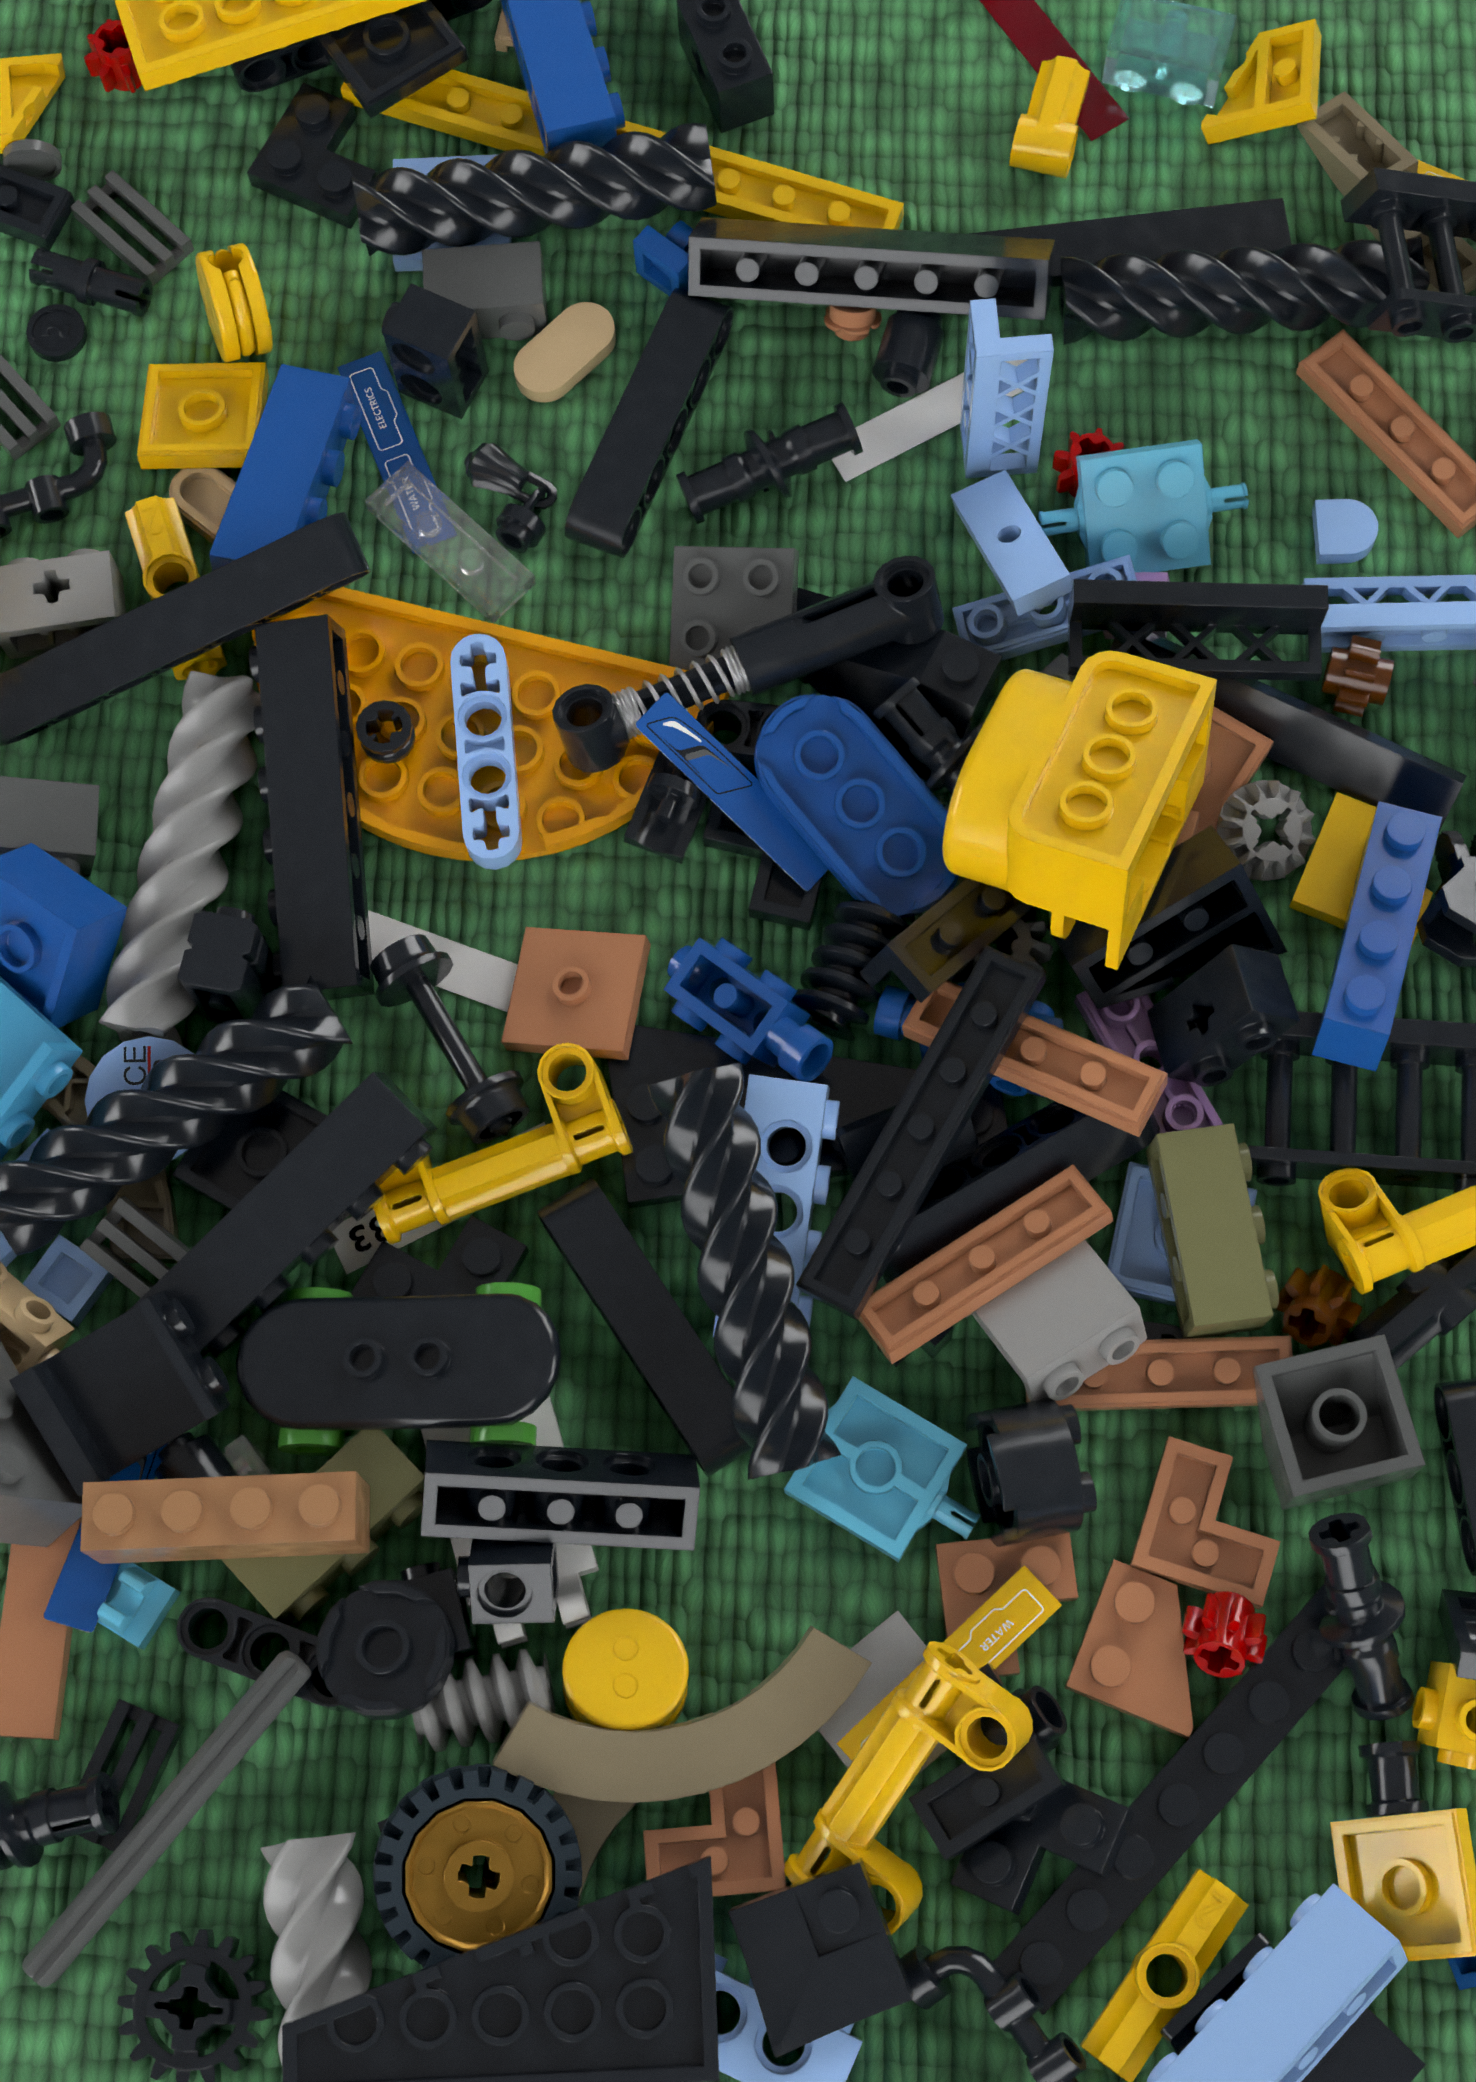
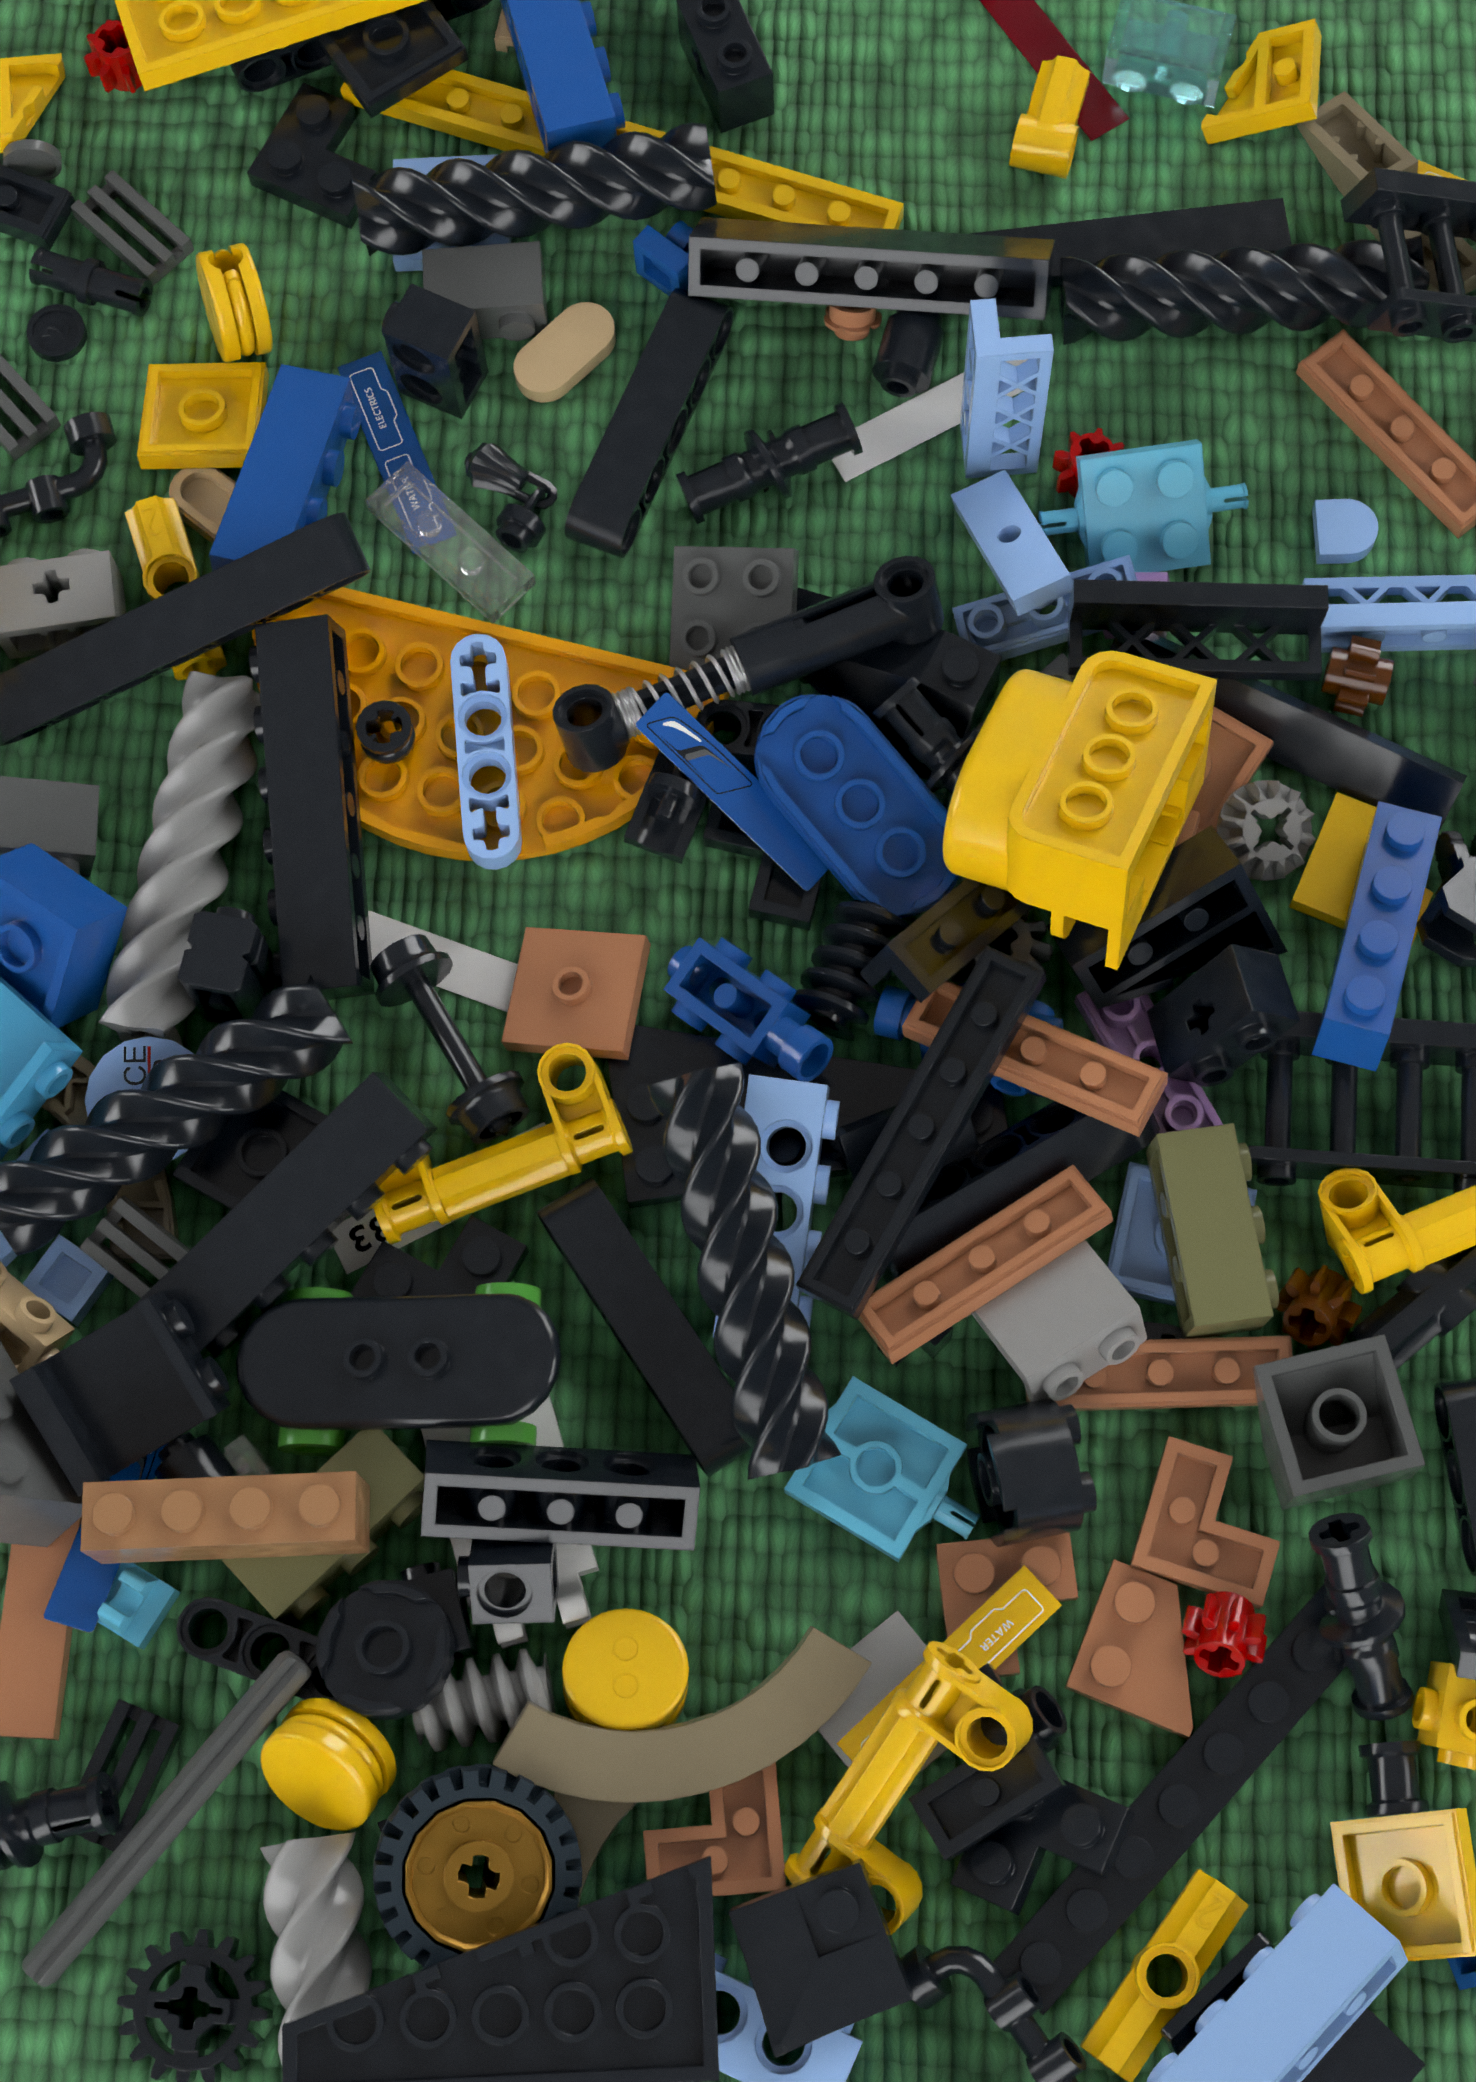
(328, 1764): none -> yellow head

